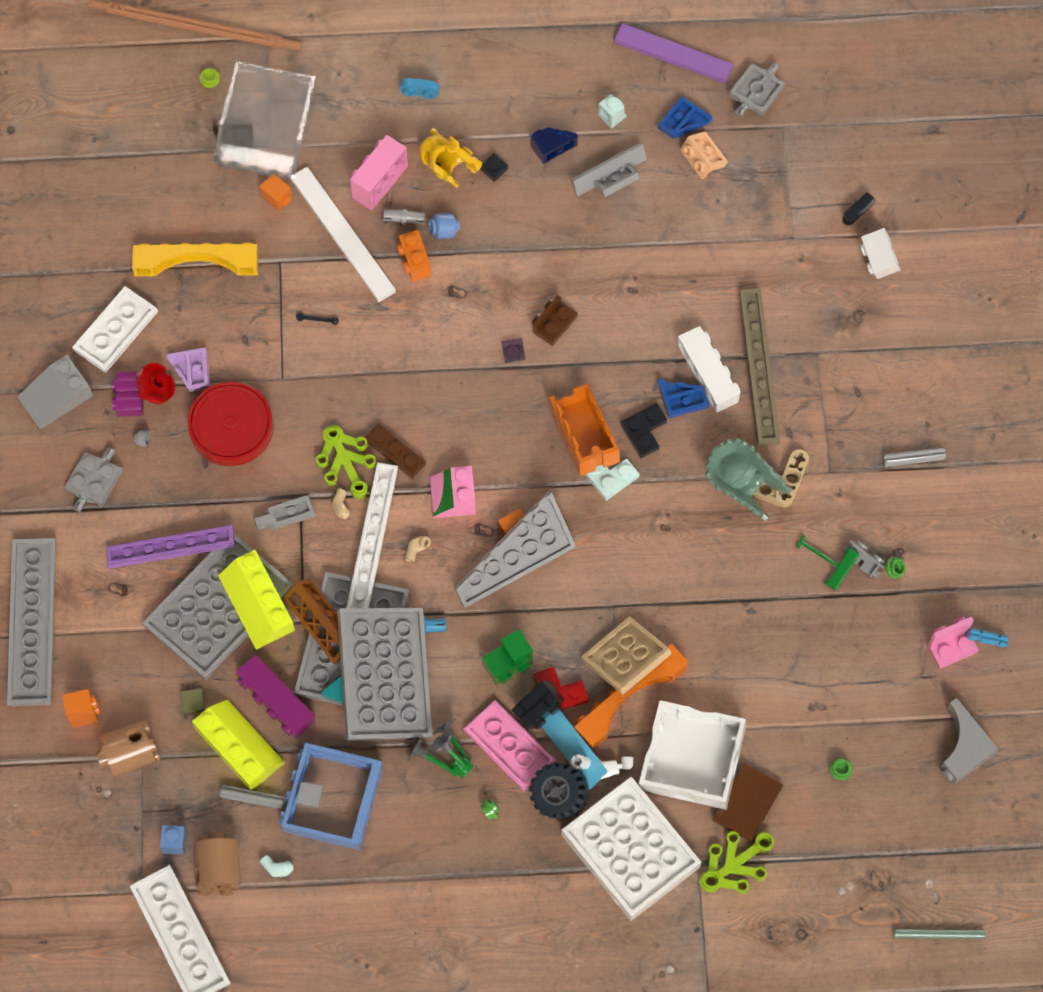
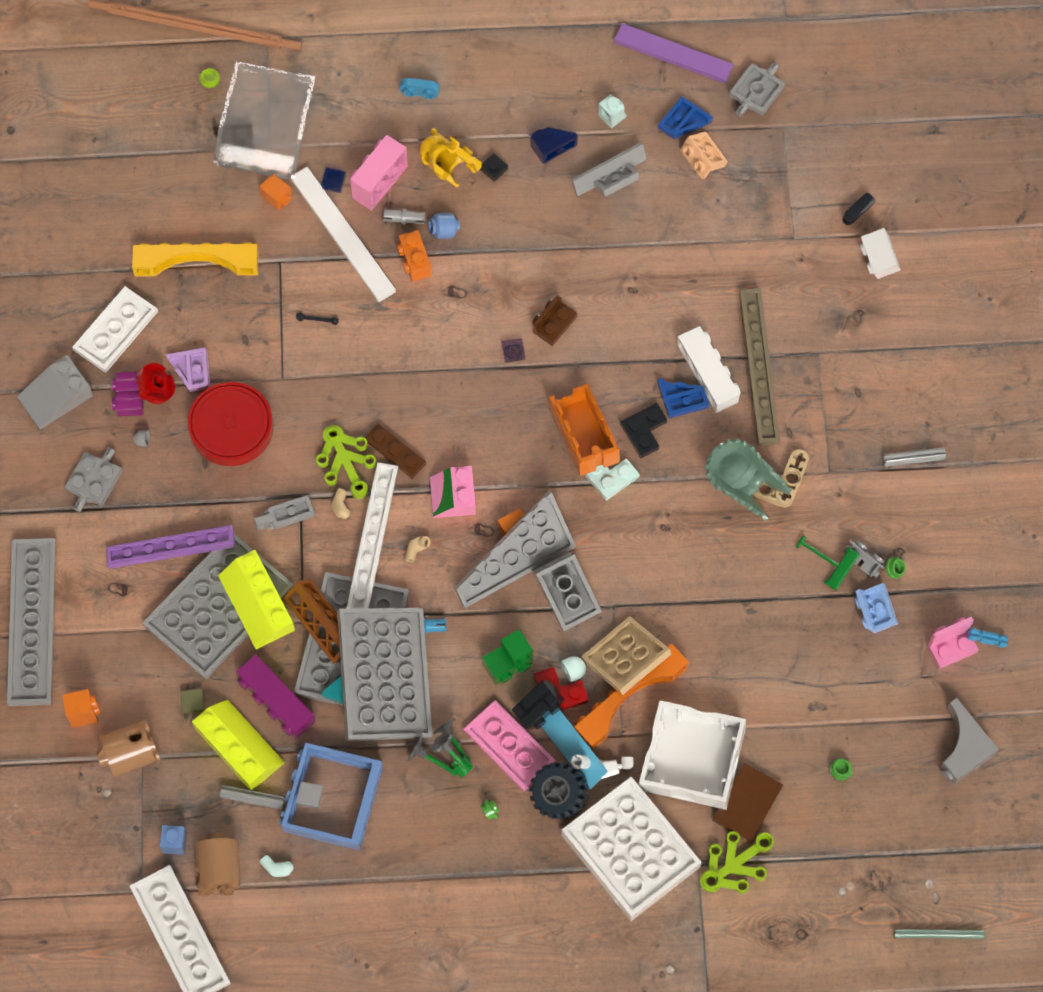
(333, 180): none -> clear blue tile
(567, 591): none -> light grey slope
(573, 668): none -> light aqua piece
(876, 608): none -> light blue bracket

